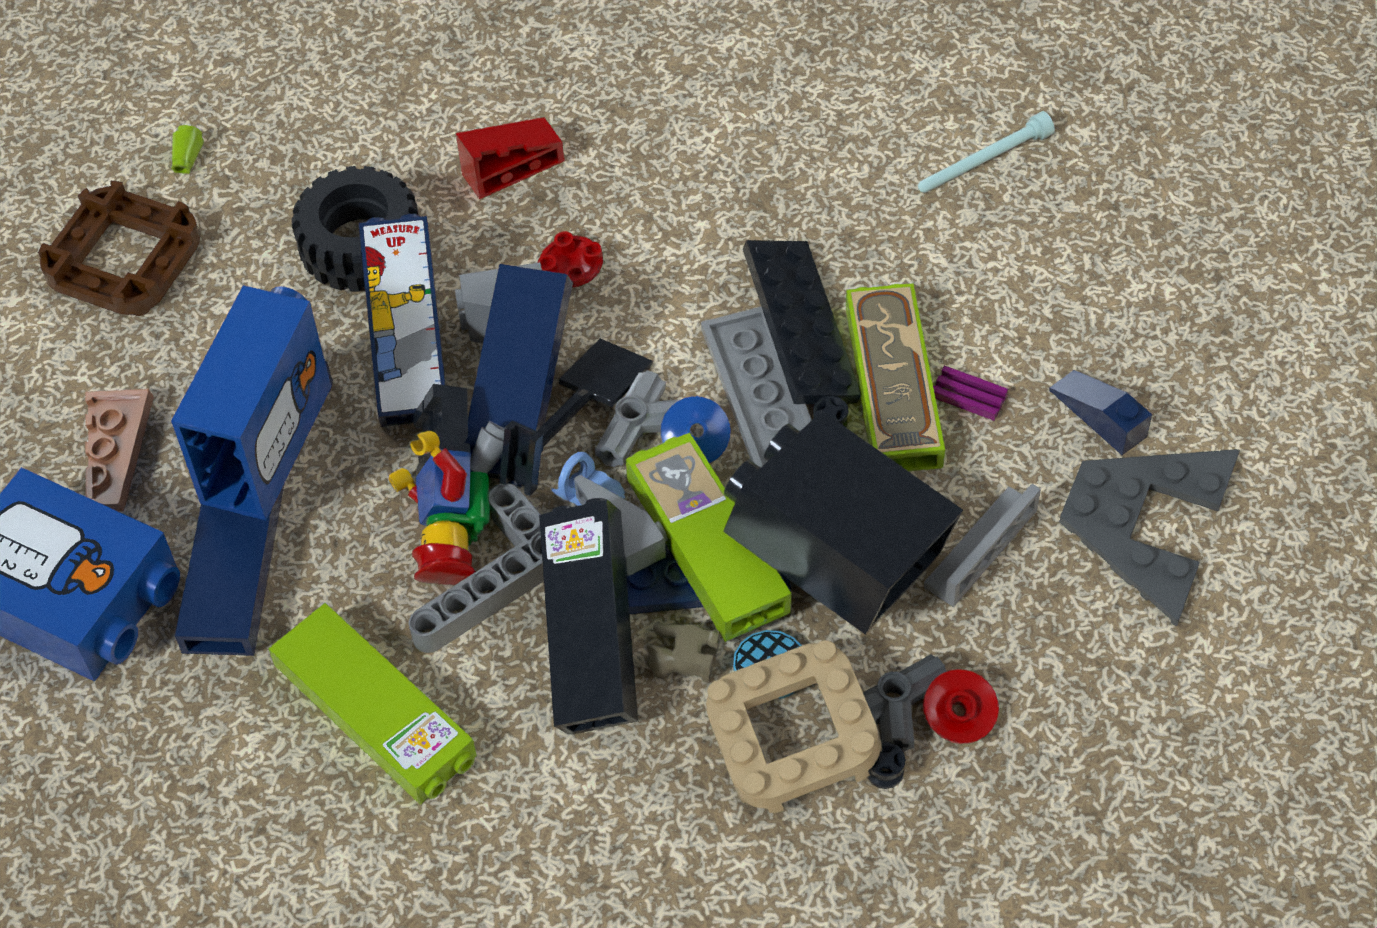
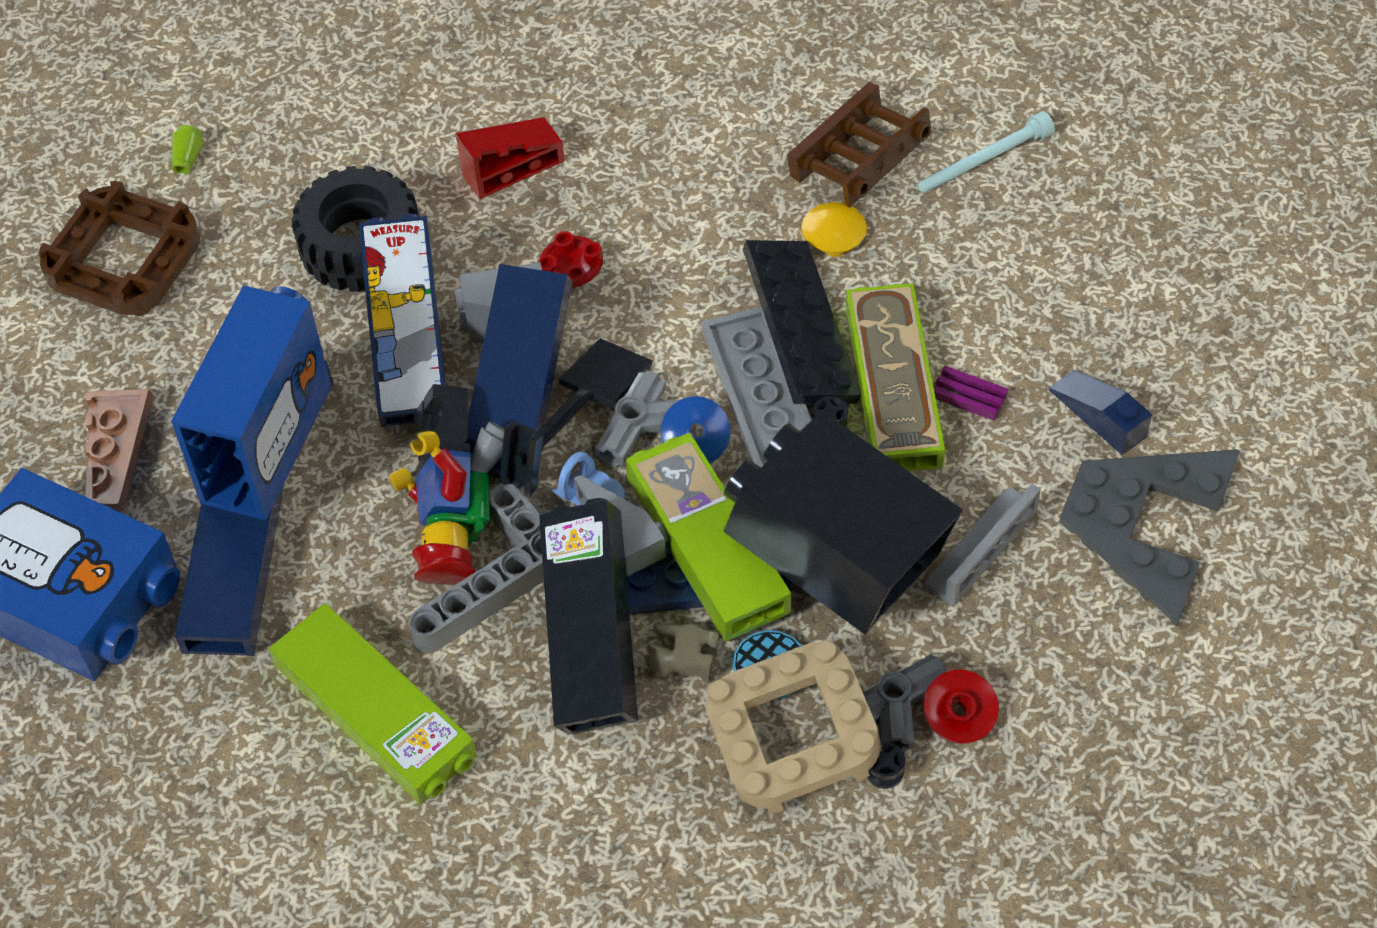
(834, 228): none -> yellow dish
(850, 121): none -> reddish brown fence

